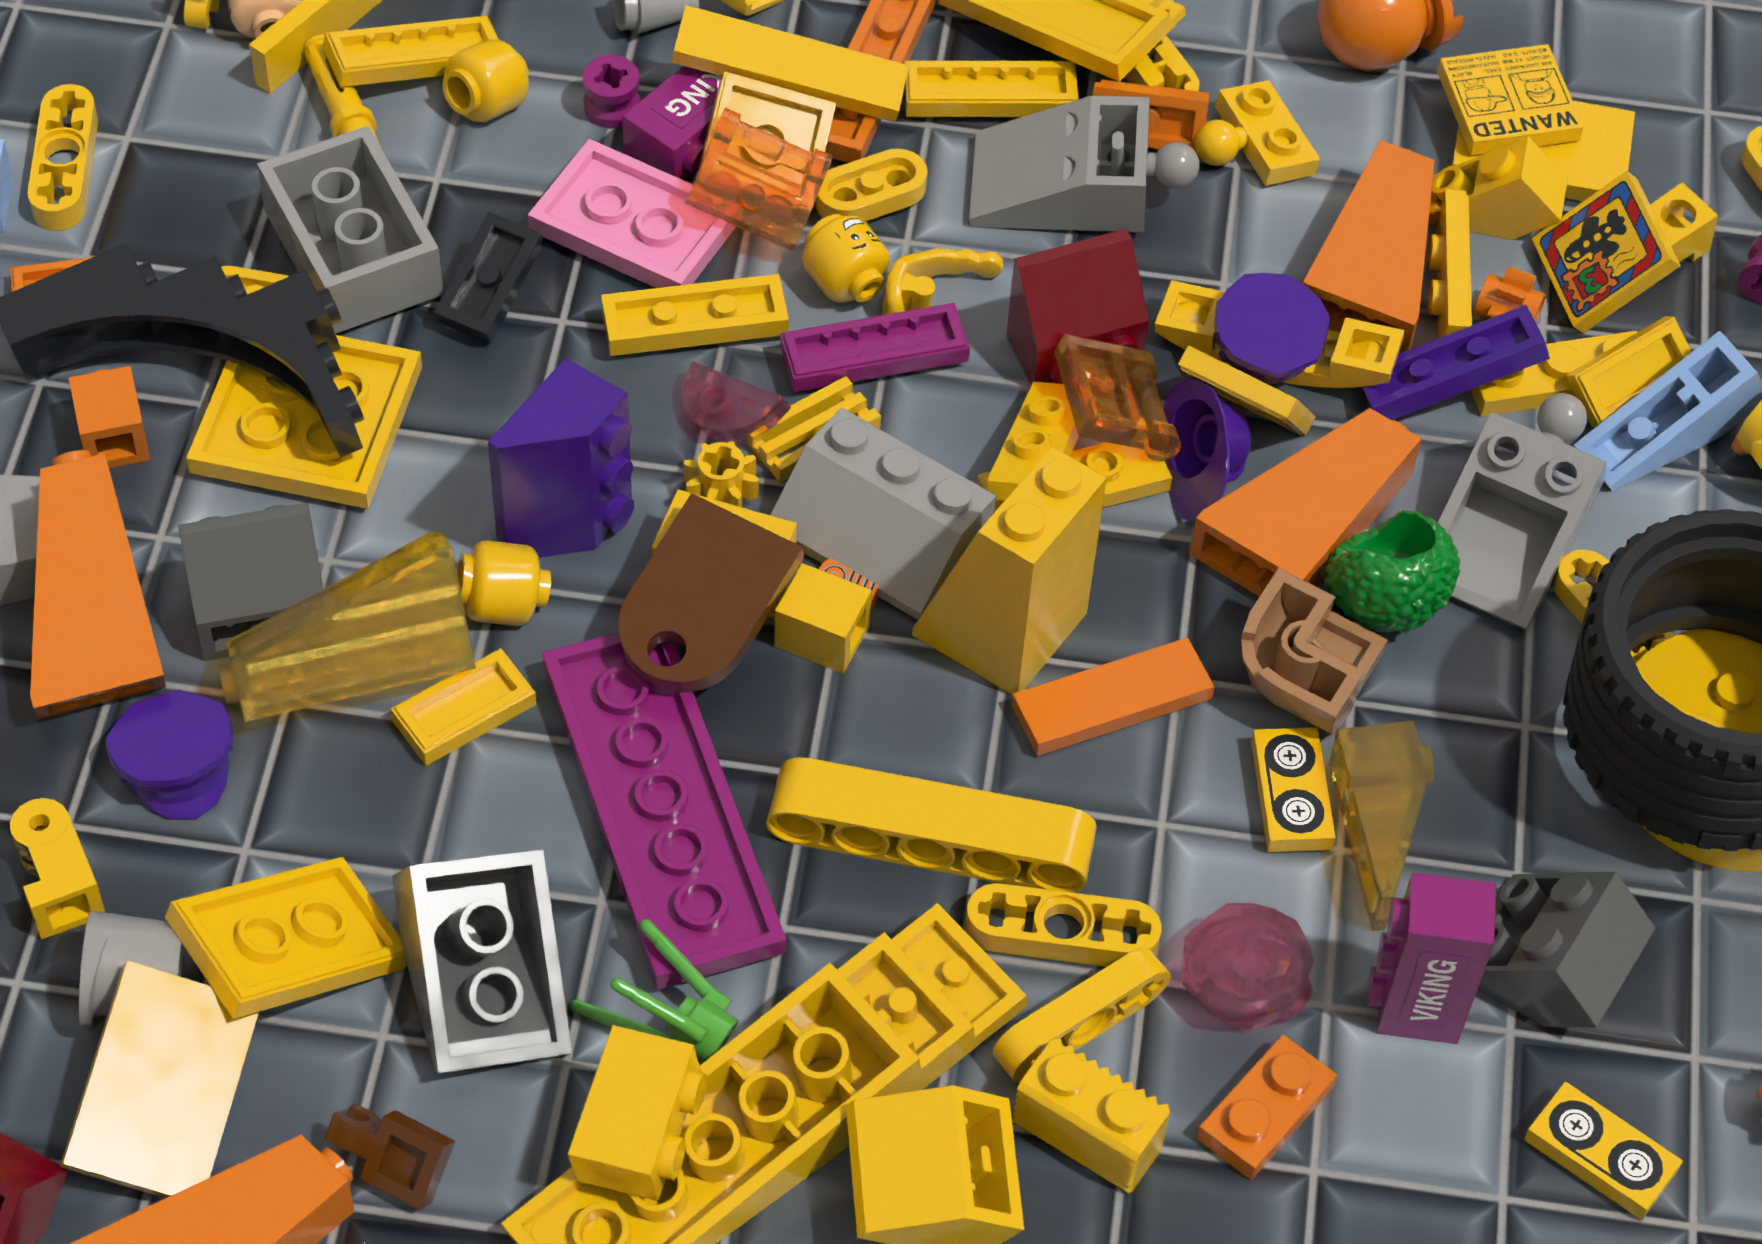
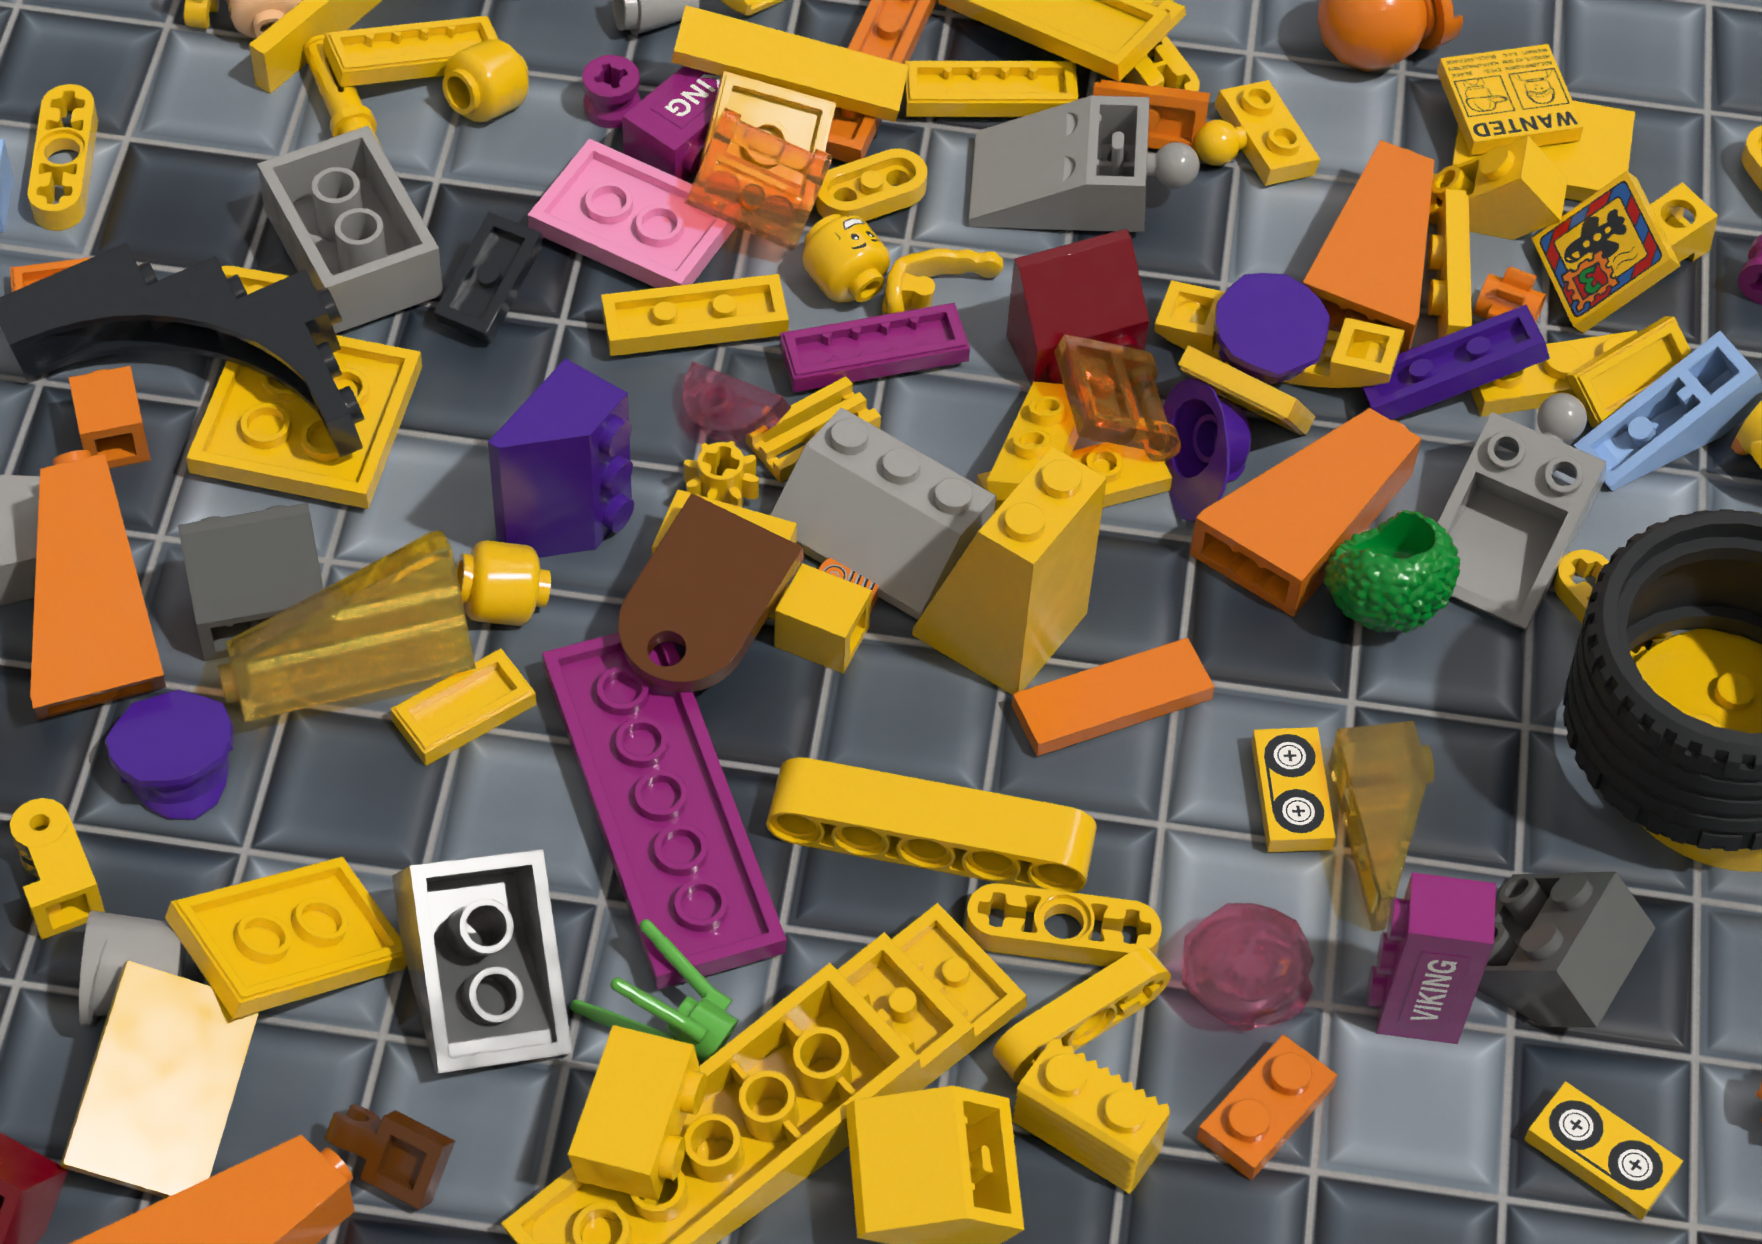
(1306, 653): medium nougat brick -> none

